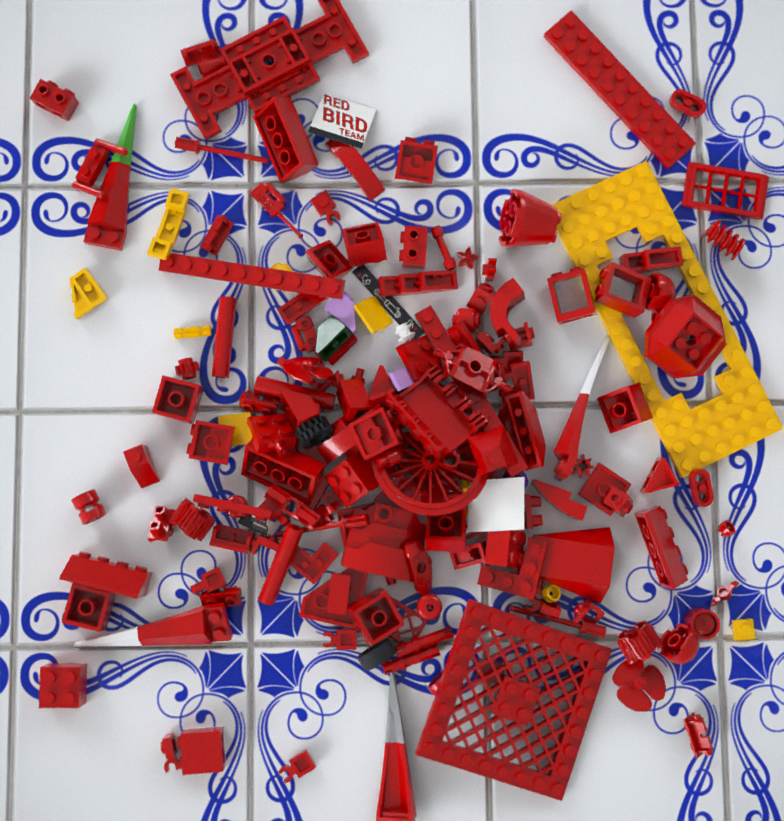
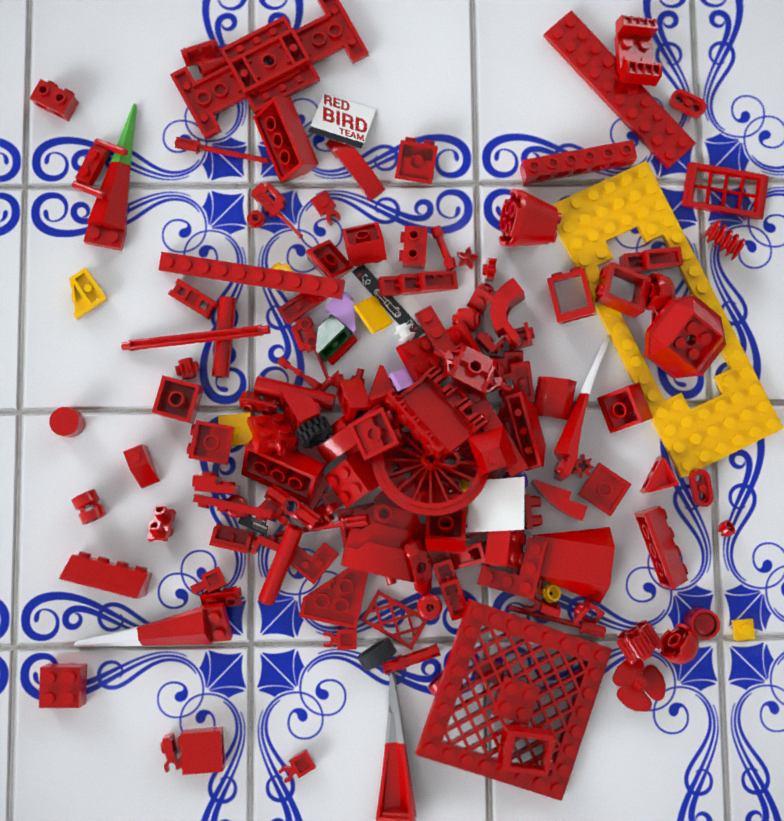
(67, 422): none -> red piece
(88, 607): red brick -> none
(170, 225): yellow slope -> none
(192, 332): yellow axle -> none
(192, 520): red brick -> none
(193, 299): none -> red plate
(198, 337): none -> red piece
(211, 483): none -> red plate
(217, 235): red hinge -> none
(256, 214): none -> red plate
(303, 368): red piece -> none
(338, 593): red tile -> none
(376, 616): red brick -> none
(391, 457): red cylinder -> none
(416, 644): red pin -> none
(448, 583): none -> red slope
(506, 746): none -> red window
(554, 397): none -> red slope
(578, 162): none -> red brick
(619, 501): red bracket -> none
(635, 51): none -> red plate
(695, 728): red hinge -> none
(723, 593): piece -> none

